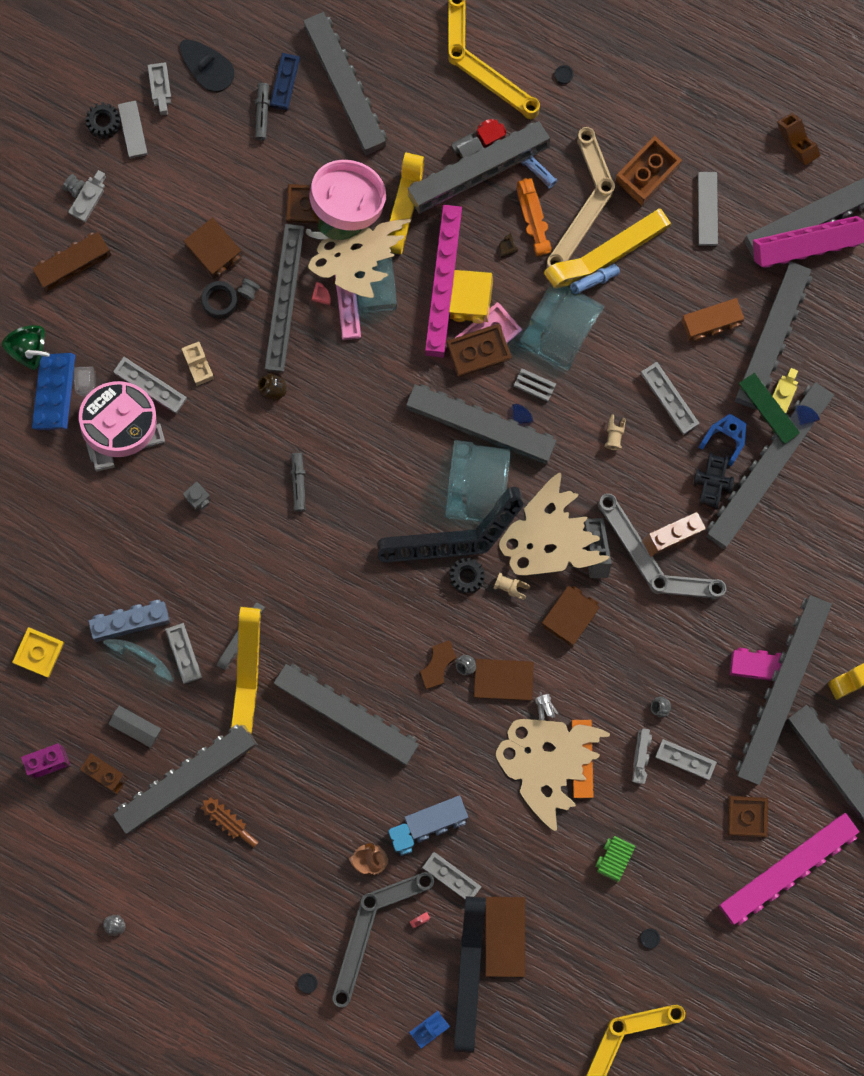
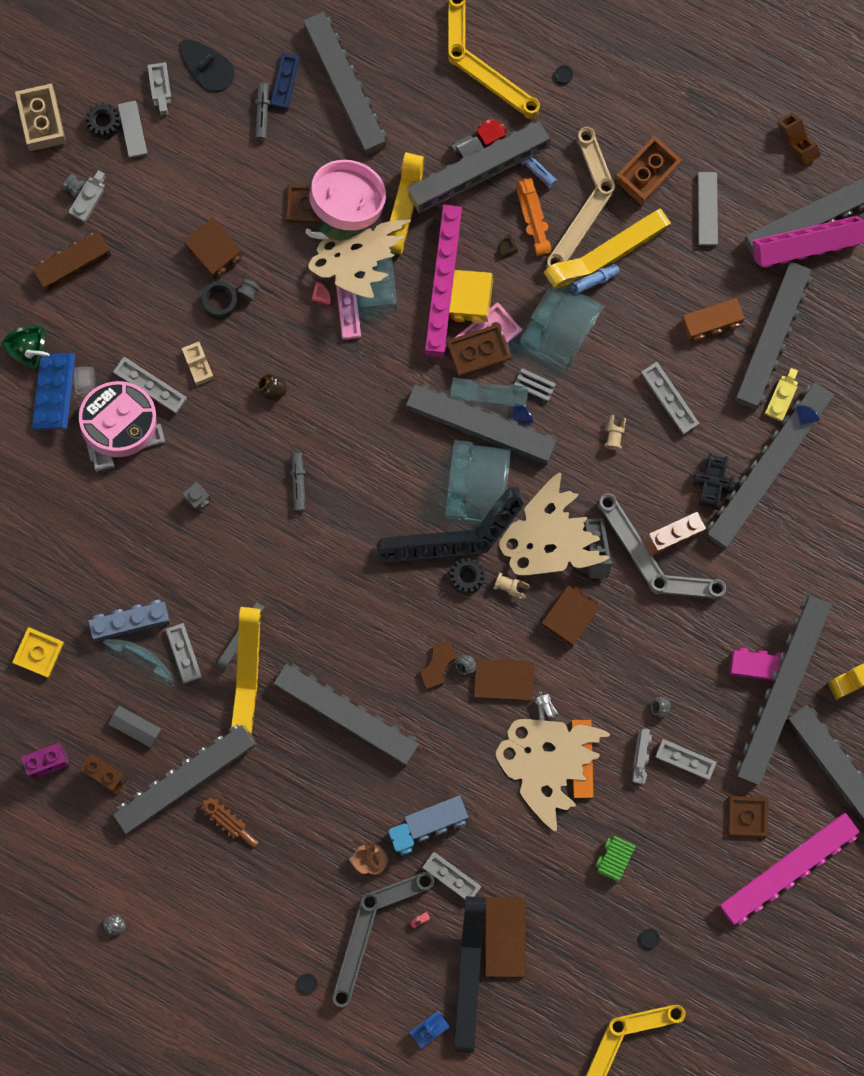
(40, 117): none -> tan brick
(284, 298): dark grey plate -> none
(489, 393): none -> clear light blue slope
(724, 426): blue piece -> none
(769, 408): dark green tile -> none

